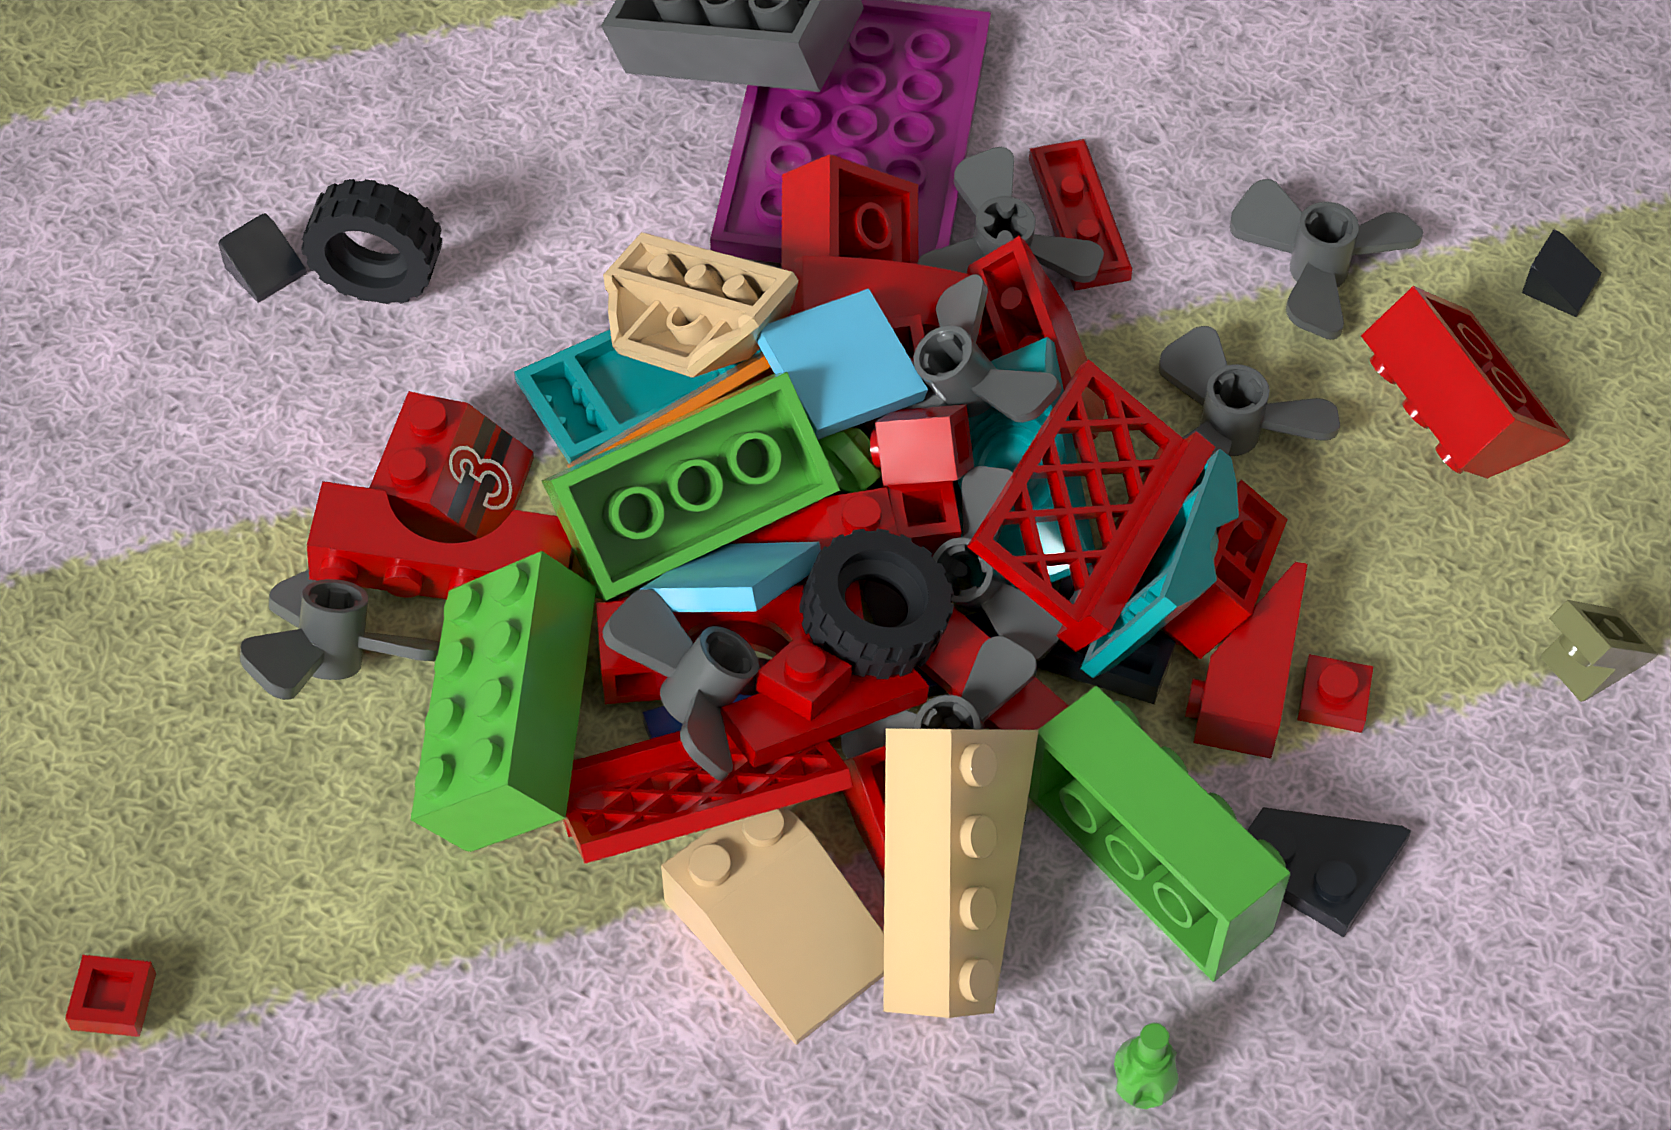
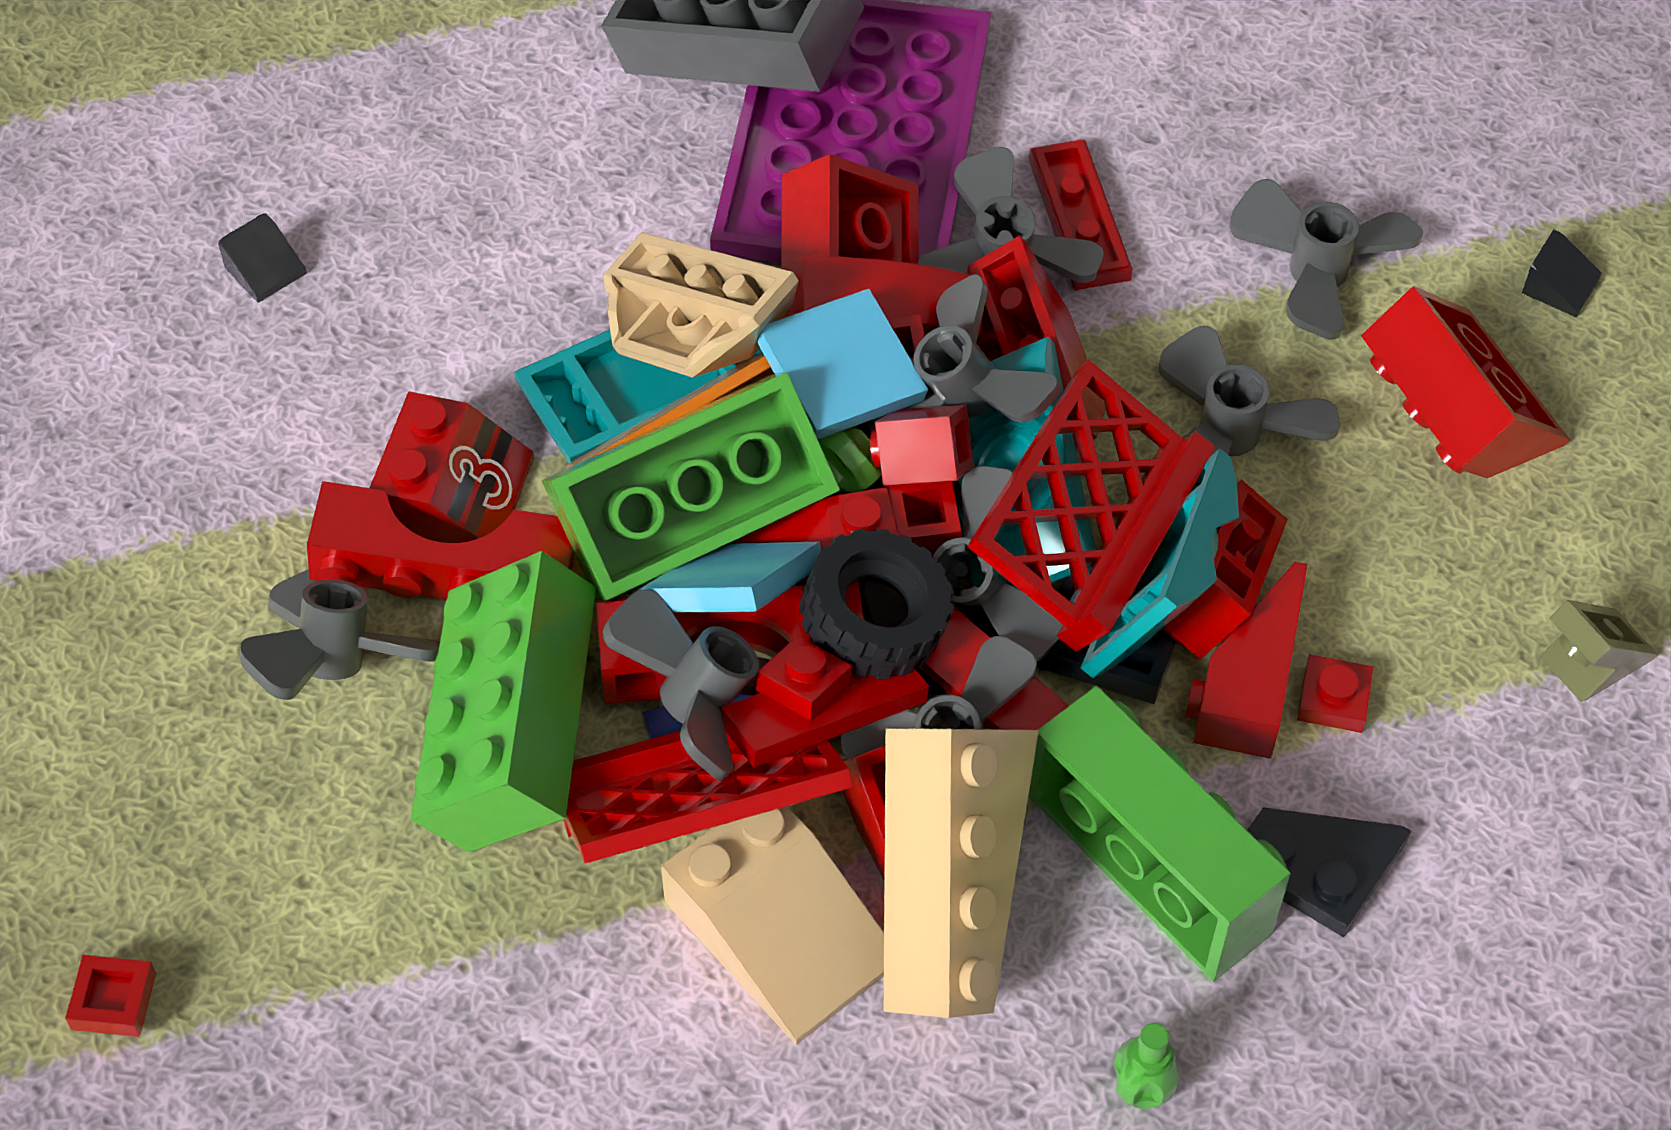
(380, 212): black tyre -> none

